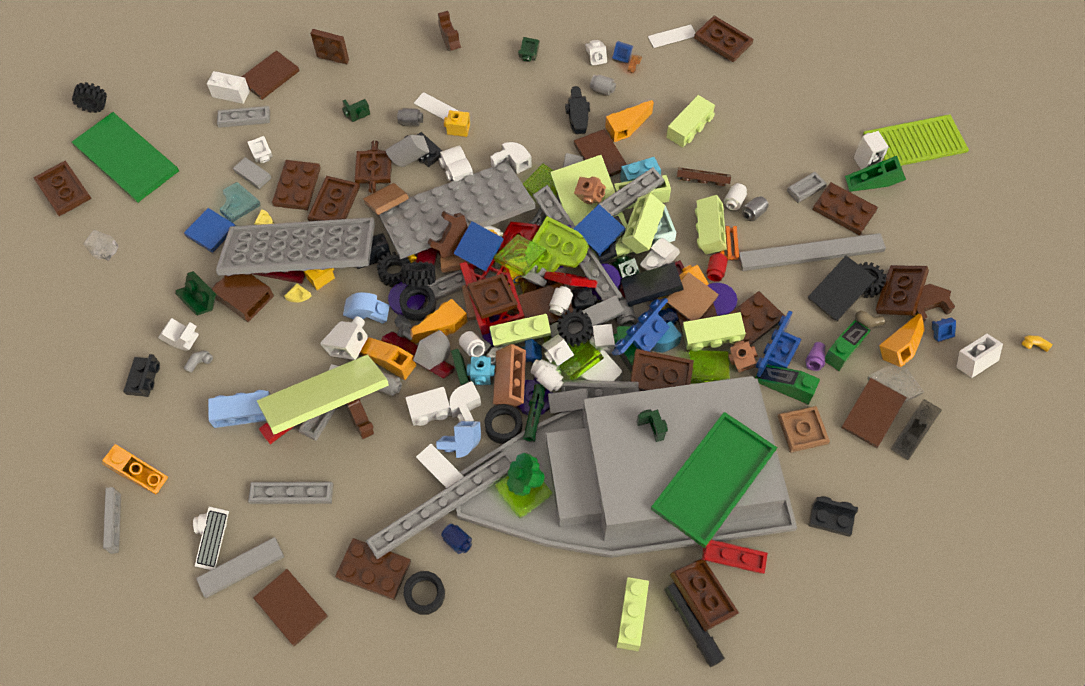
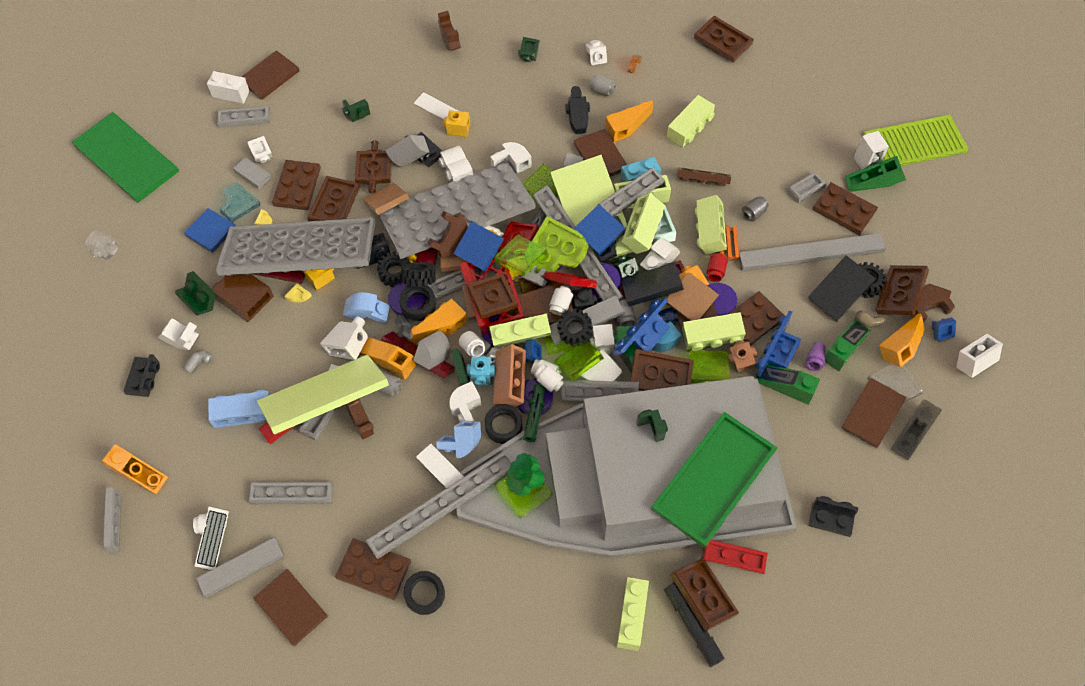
(62, 188): reddish brown plate -> none
(89, 97): black tyre -> none
(329, 46): reddish brown plate -> none
(410, 117): flat silver brick -> none
(428, 406): white brick -> none
(456, 538): clear blue brick -> none
(557, 350): white brick -> none
(567, 400): light grey tile -> none
(590, 190): nougat brick -> none
(622, 52): blue tile -> none
(672, 36): white sticker -> none
(735, 196): white brick -> none
(803, 429): medium nougat tile -> none
(1031, 340): yellow arm -> none

